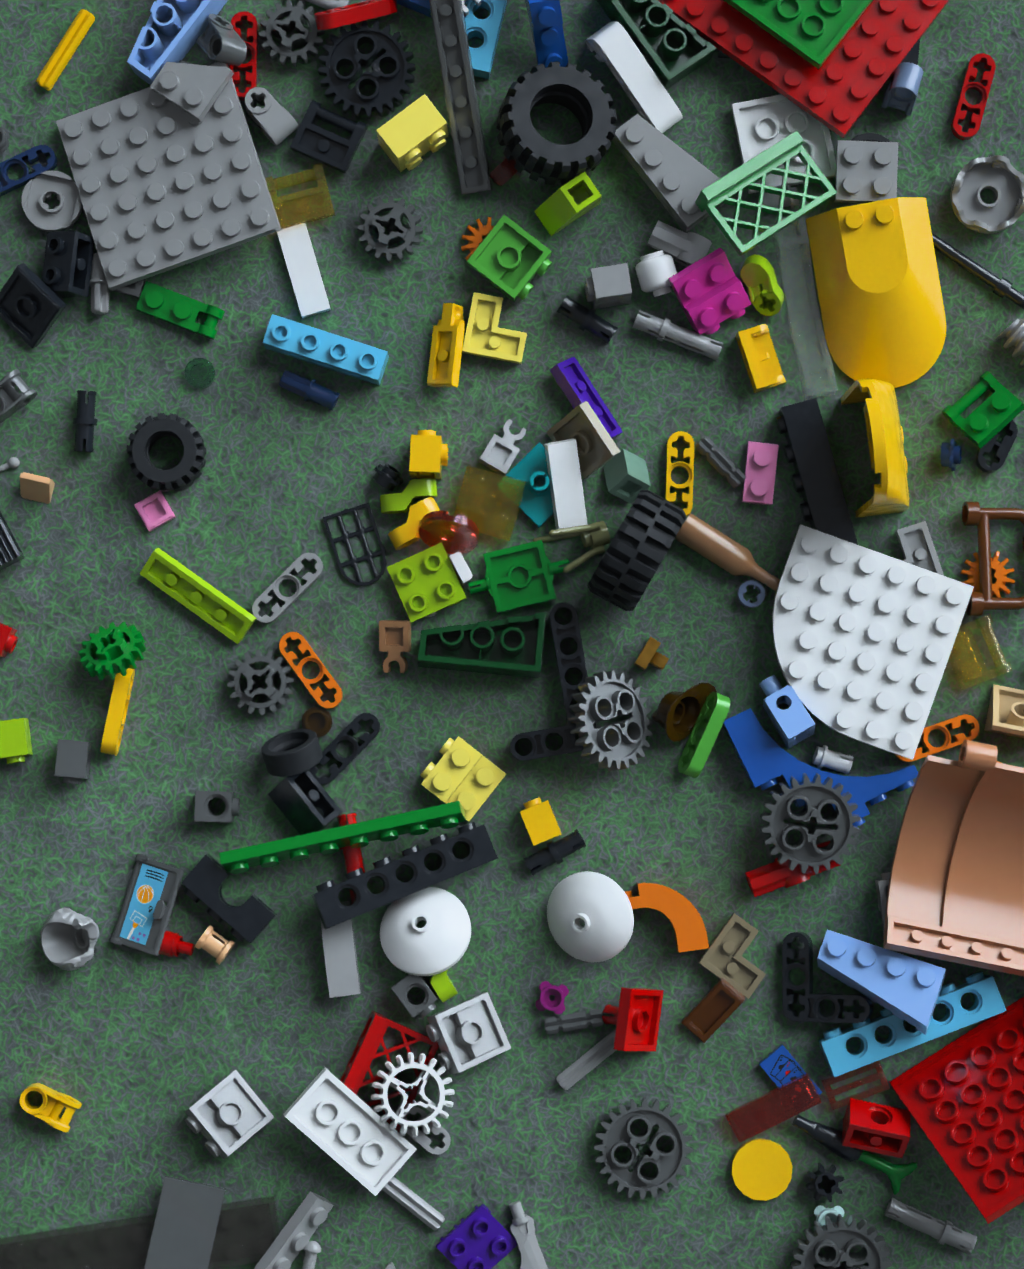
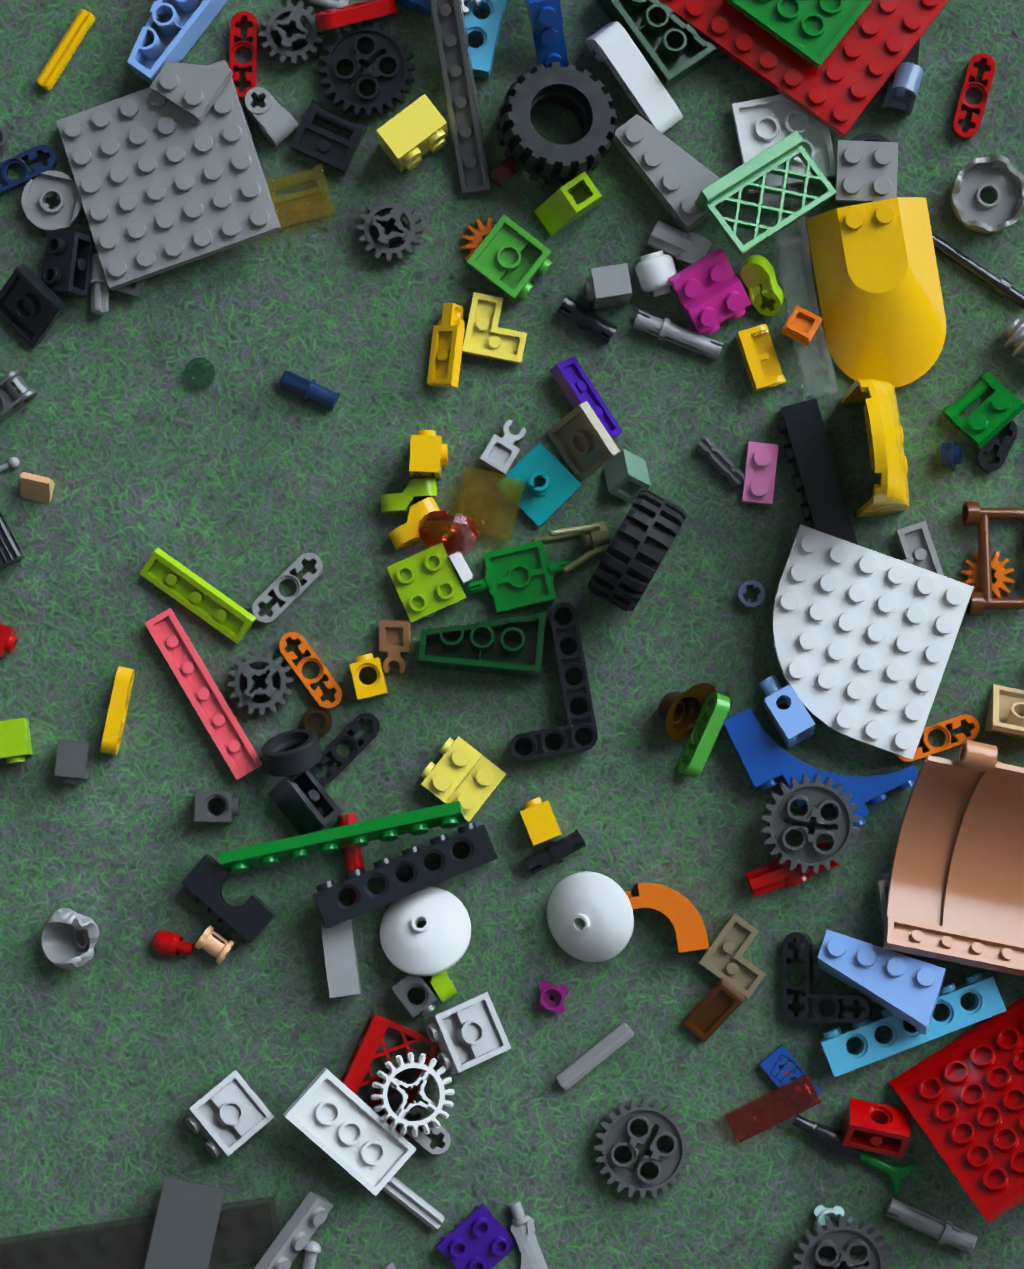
(51, 1107): yellow piece -> none
(85, 421): black pin -> none
(112, 651): green gear -> none
(144, 905): door -> none
(148, 434): black tyre -> none
(154, 510): bright pink tile -> none
(178, 310): green plate -> none
(204, 694): none -> coral plate
(222, 42): dark grey piece -> none
(303, 270): white tile -> none
(325, 349): medium azure brick -> none
(361, 533): black window -> none
(375, 689): none -> yellow brick
(387, 476): black plate -> none
(565, 483): white tile -> none
(573, 1021): dark grey axle -> none
(617, 743): dark grey gear -> none
(636, 1019): red tile -> none
(649, 655): pearl gold tile -> none
(673, 453): yellow beam -> none
(722, 550): medium nougat piece -> none
(761, 1169): yellow tile -> none
(802, 325): none -> orange tile
(817, 1178): black gear -> none
(833, 760): white pin -> none
(861, 1095): clear red tile -> none
(966, 656): clear yellow plate -> none

